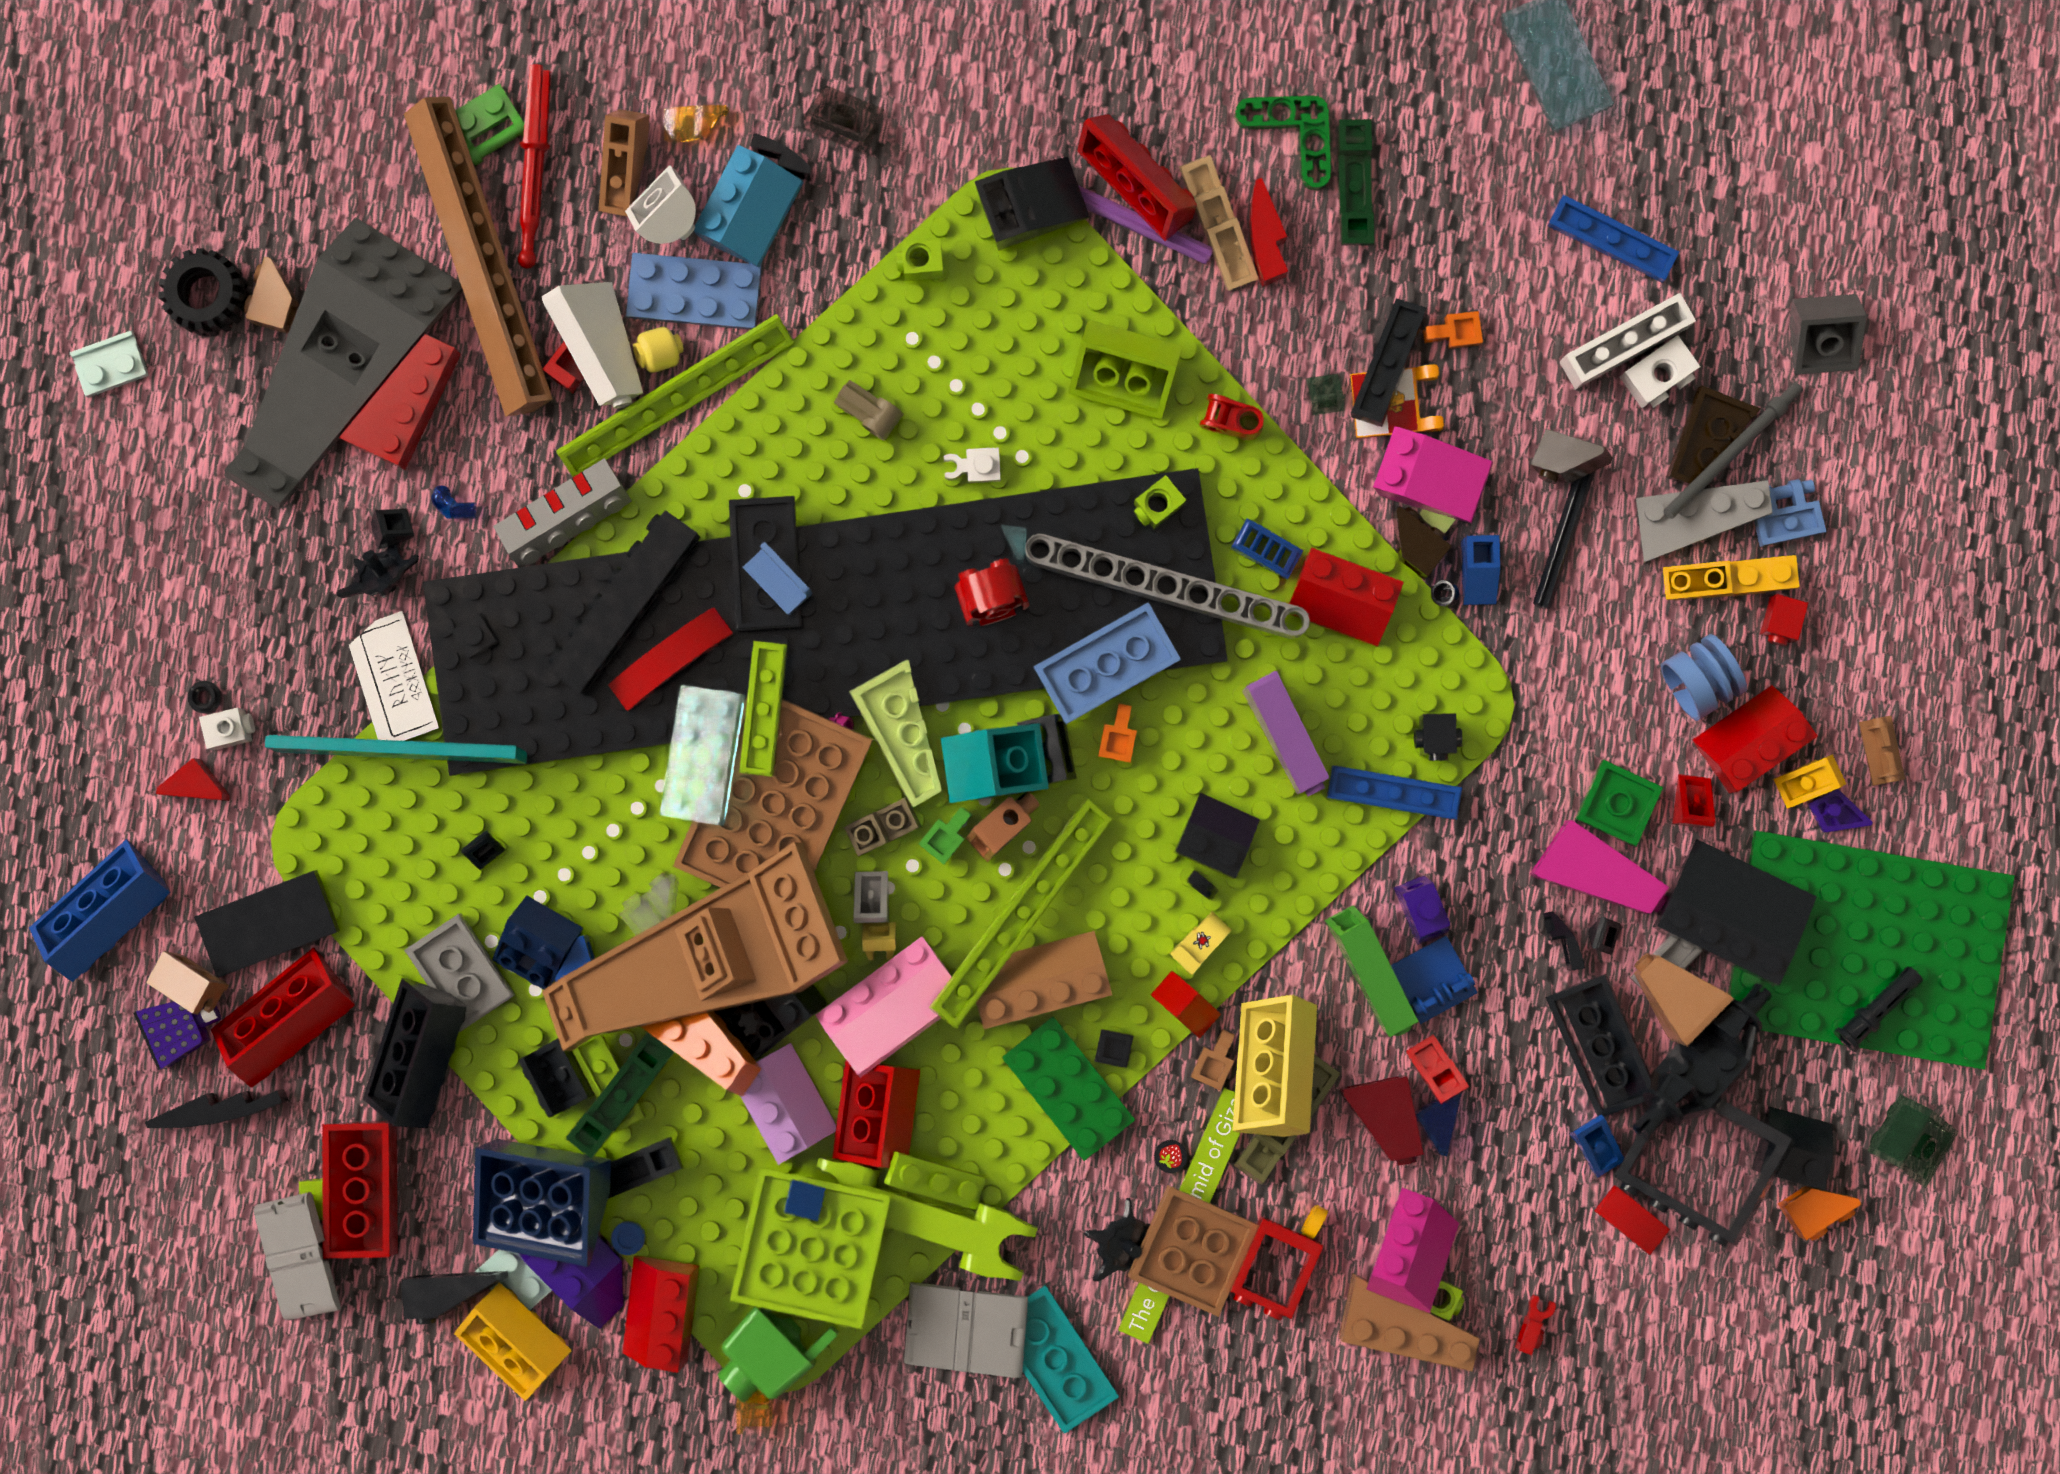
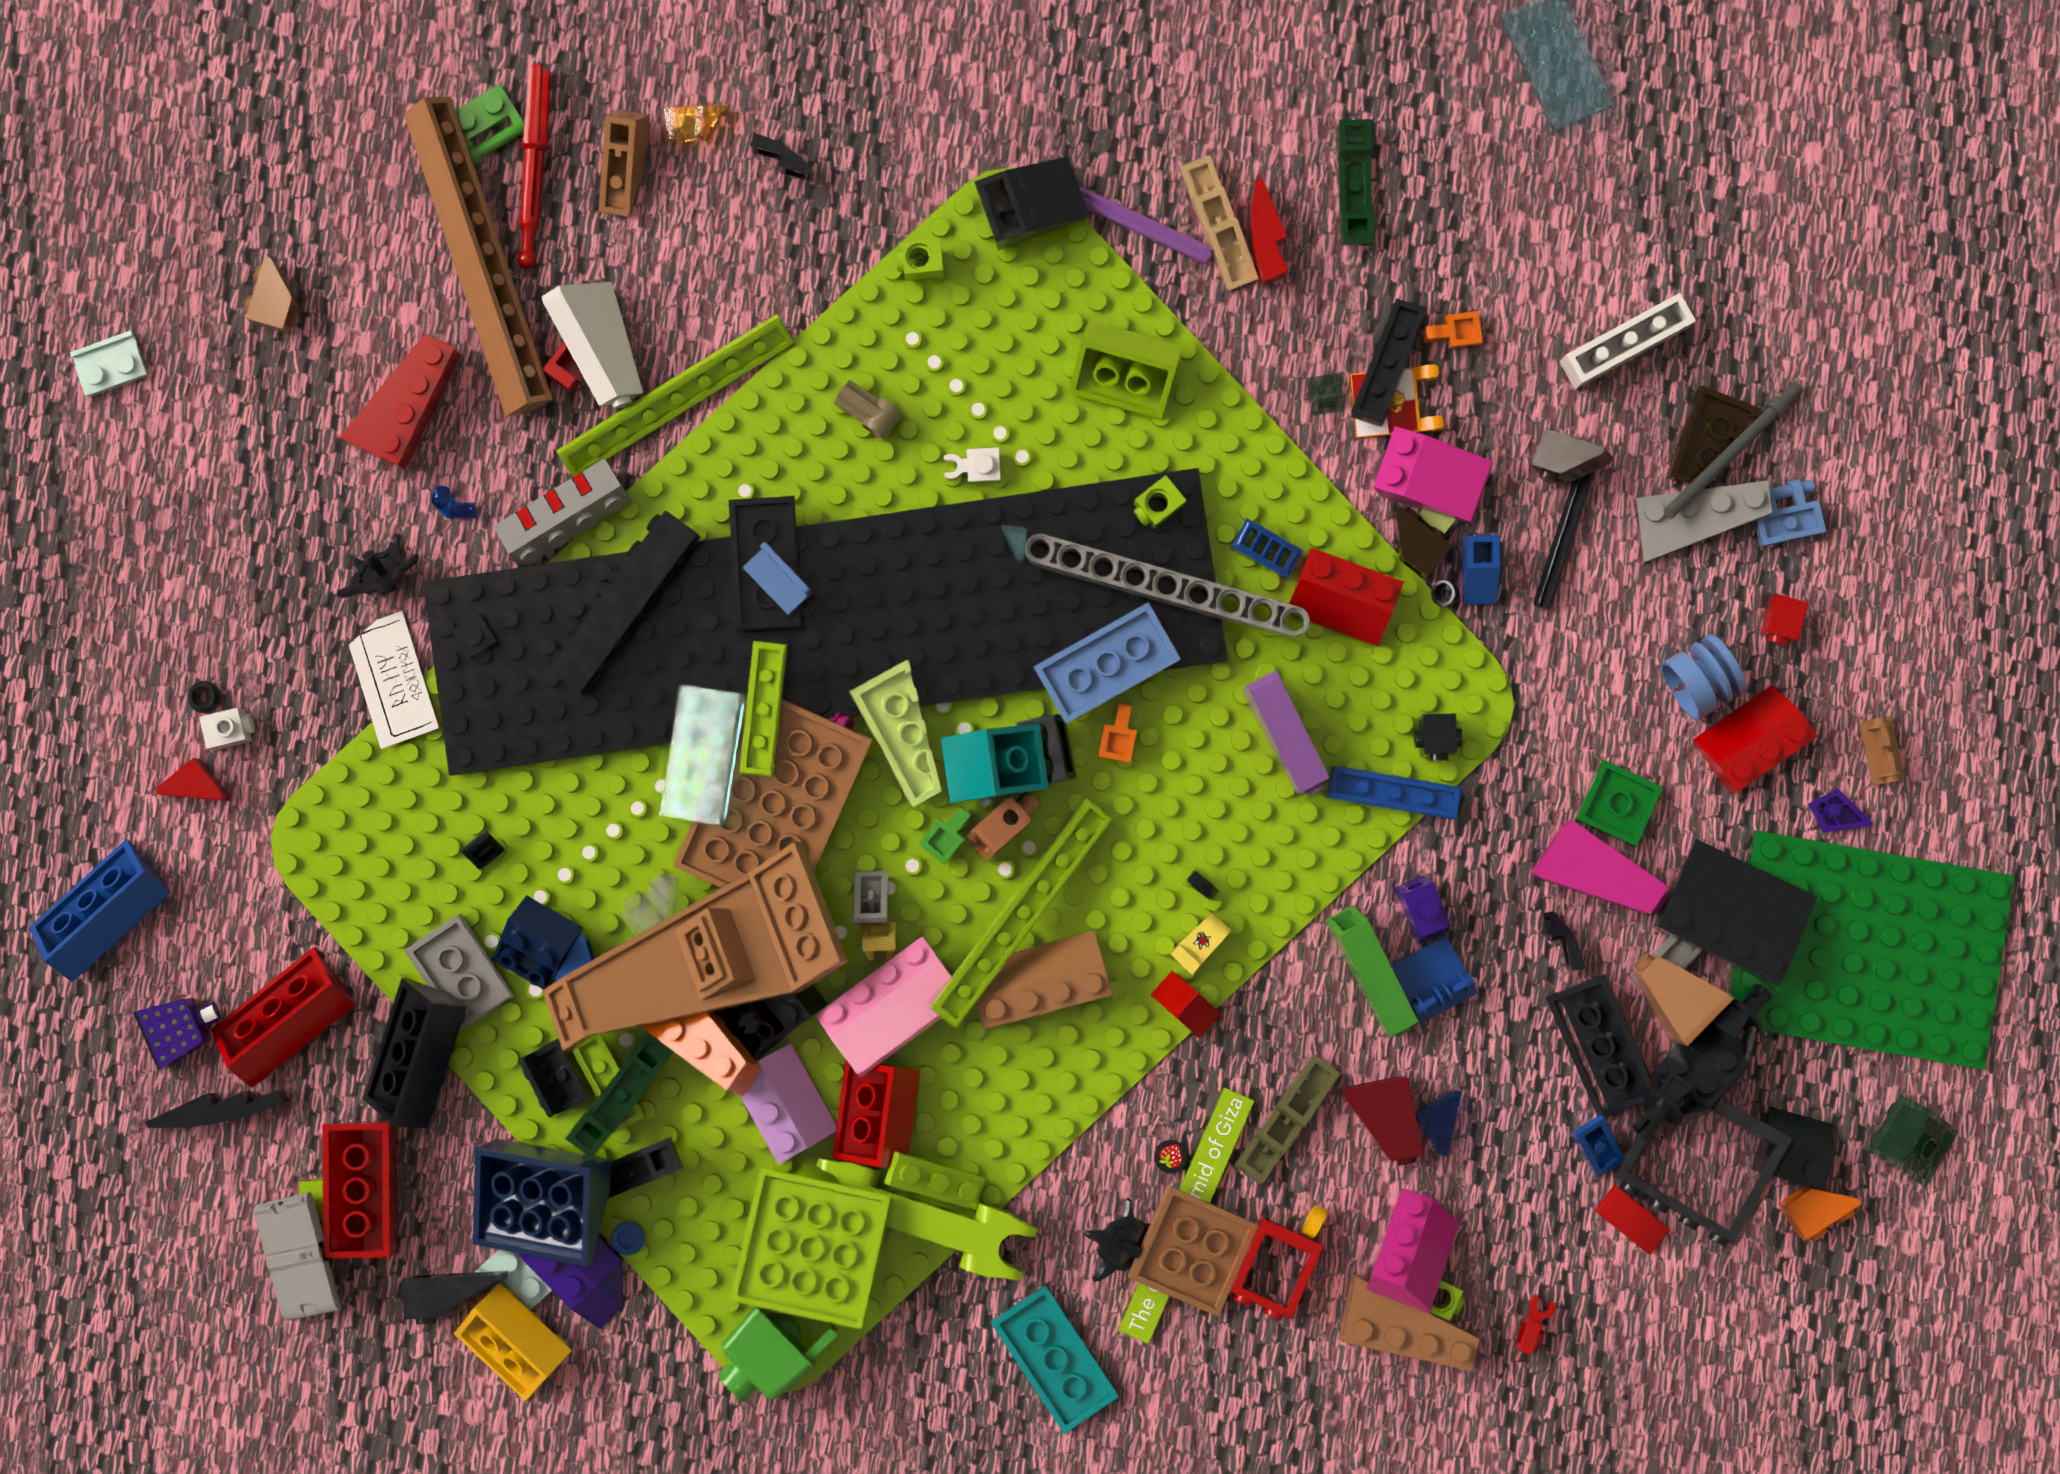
(185, 274): black tyre -> none
(186, 982): hinge -> none
(267, 923): black tile -> none
(372, 308): dark grey wing -> none
(391, 527): black slope -> none
(396, 749): teal tile -> none
(657, 349): light yellow head -> none
(660, 1313): red slope -> none
(664, 210): white brick -> none
(669, 658): red slope -> none
(693, 291): medium blue plate -> none
(747, 206): dark azure slope -> none
(755, 1412): clear yellow panel -> none
(804, 1200): blue slope -> none
(843, 119): clear smoke slope -> none
(882, 826): dark tan slope -> none
(965, 1330): light grey piece -> none
(991, 593): red brick -> none
(1068, 1088): green plate -> none
(1114, 1048): black tile -> none
(1136, 175): red slope -> none
(1213, 1064): medium nougat plate -> none
(1217, 836): black slope -> none
(1229, 417): red piece -> none
(1275, 1067): light yellow slope -> none
(1306, 125): green beam -> none
(1437, 1069): red slope -> none
(1598, 931): black slope -> none
(1613, 238): blue plate -> none
(1674, 359): white brick -> none
(1694, 802): red slope -> none
(1731, 578): yellow slope -> none
(1810, 781): yellow slope -> none
(1826, 333): dark grey slope -> none
(1869, 1018): black pin -> none

